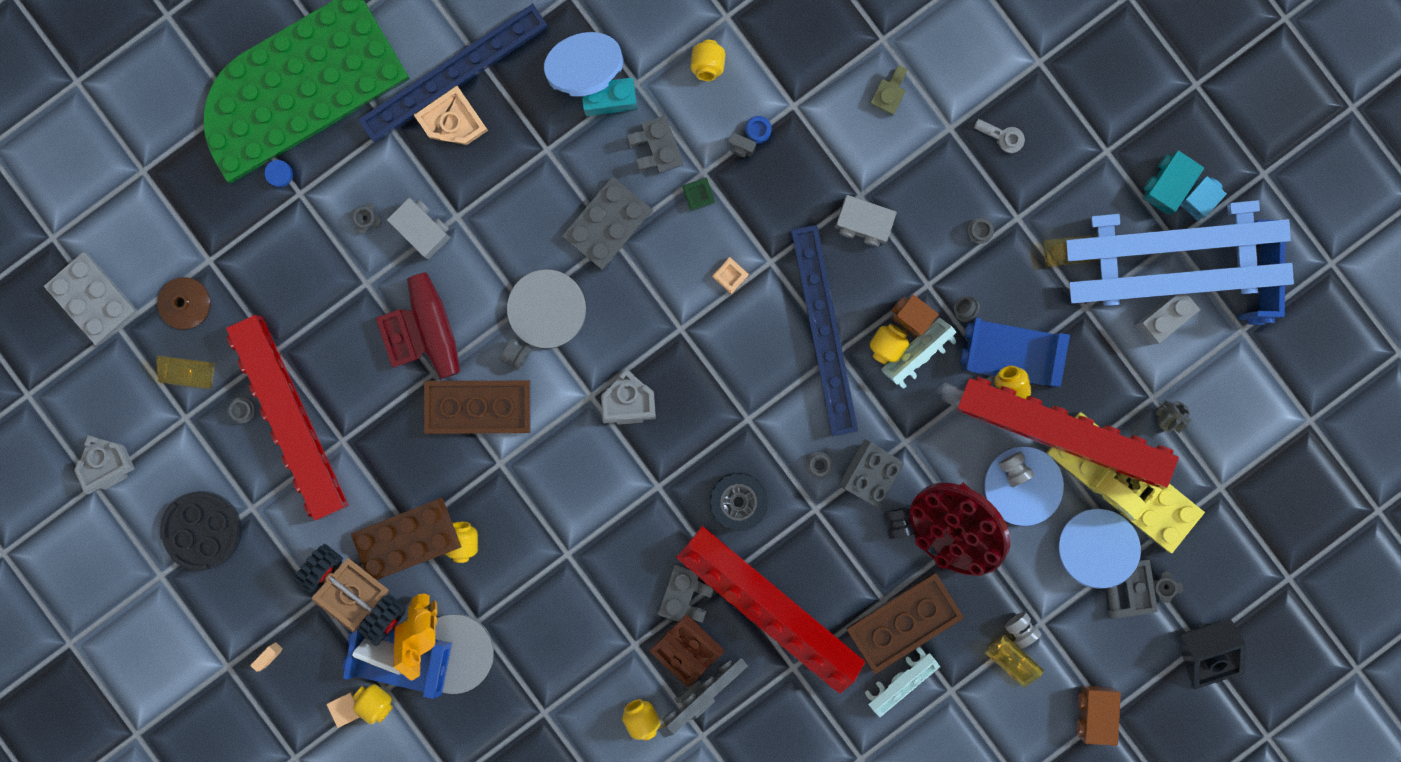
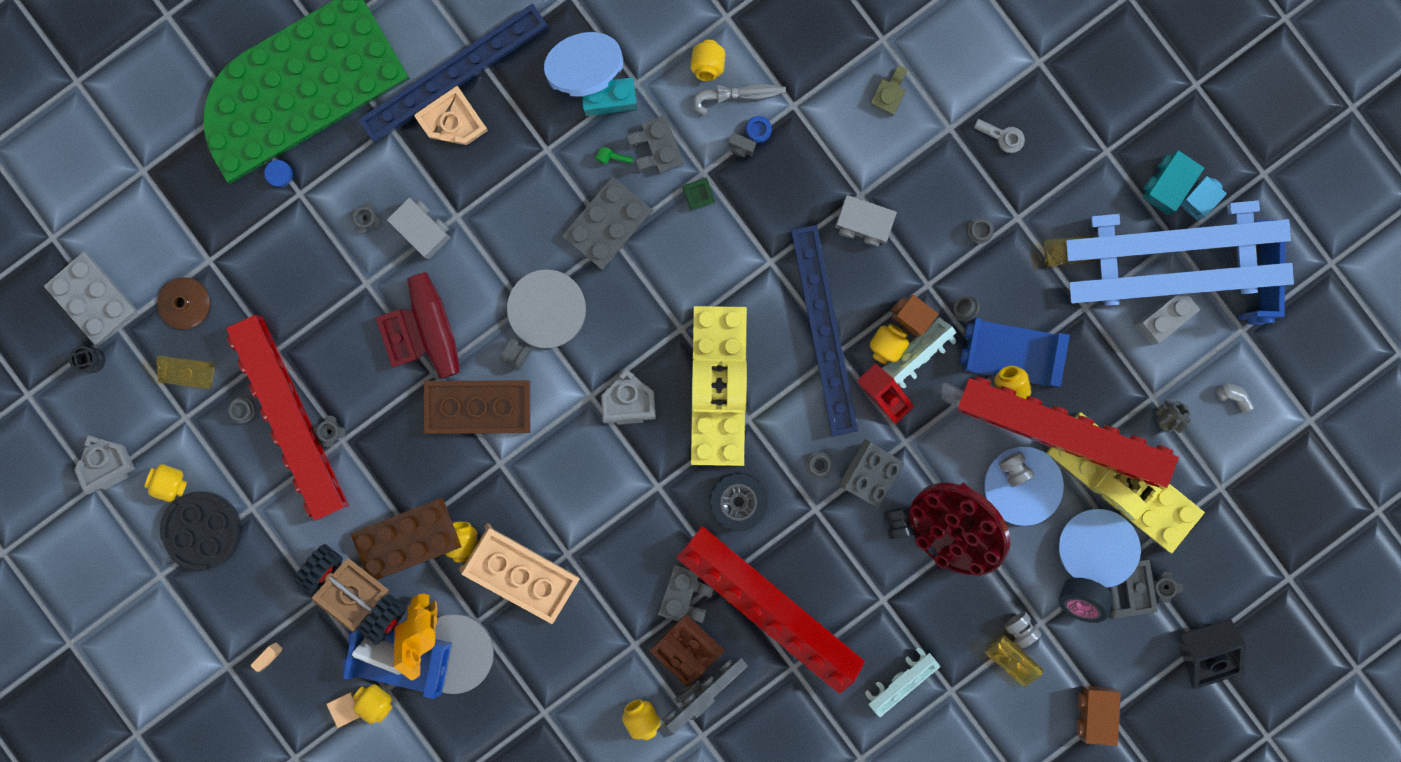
(93, 361): none -> black wheel
(165, 483): none -> yellow head
(321, 431): none -> dark grey plate
(519, 575): none -> light nougat plate
(604, 155): none -> green hand
(719, 386): none -> light yellow piece
(730, 275): light nougat tile -> none
(752, 91): none -> light grey piece
(885, 393): none -> red slope
(904, 623): reddish brown plate -> none
(1085, 600): none -> black wheel
(1235, 393): none -> light grey arm

